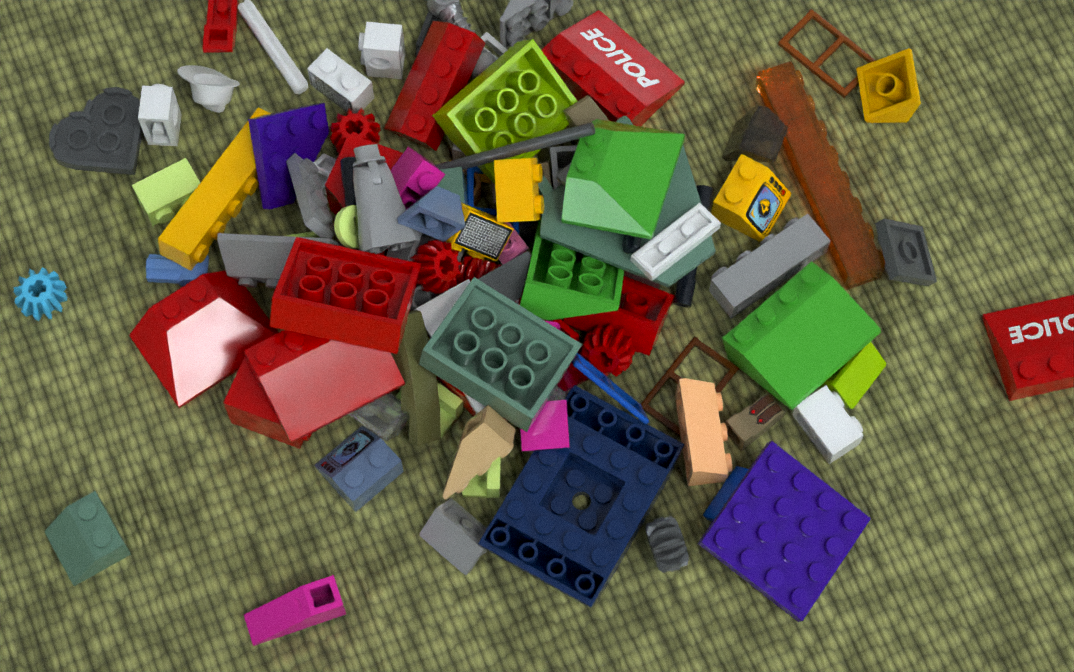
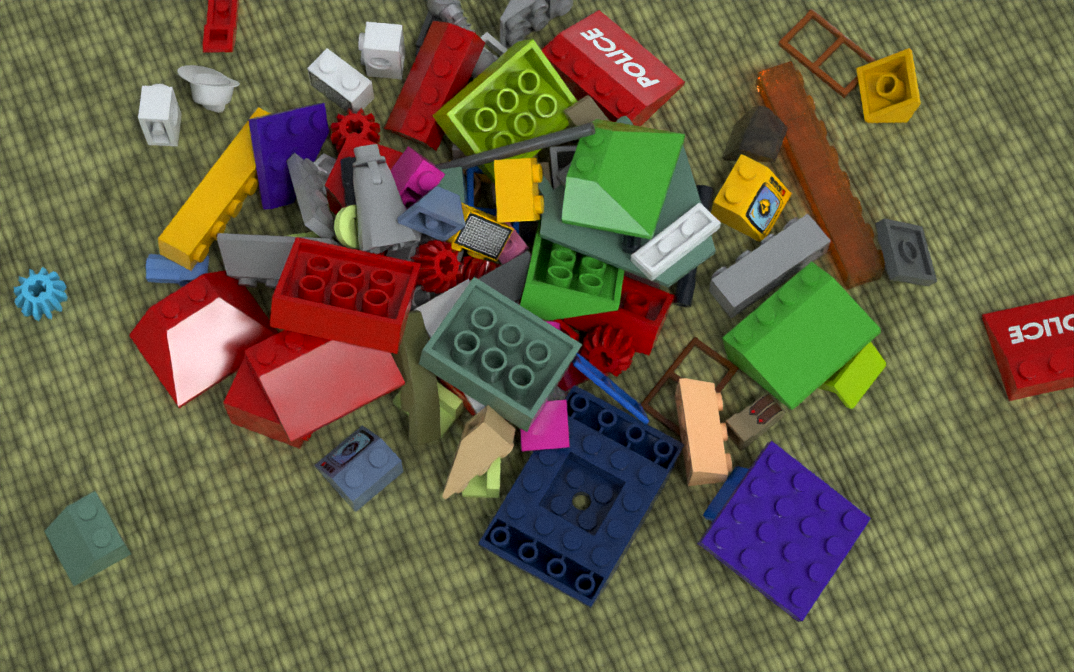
(102, 136): dark grey plate -> none
(166, 191): yellowish green brick -> none
(273, 47): white axle -> none
(295, 611): dark pink slope -> none
(382, 416): clear brick -> none
(455, 535): light grey panel -> none
(667, 544): dark grey gear -> none
(828, 424): white brick -> none

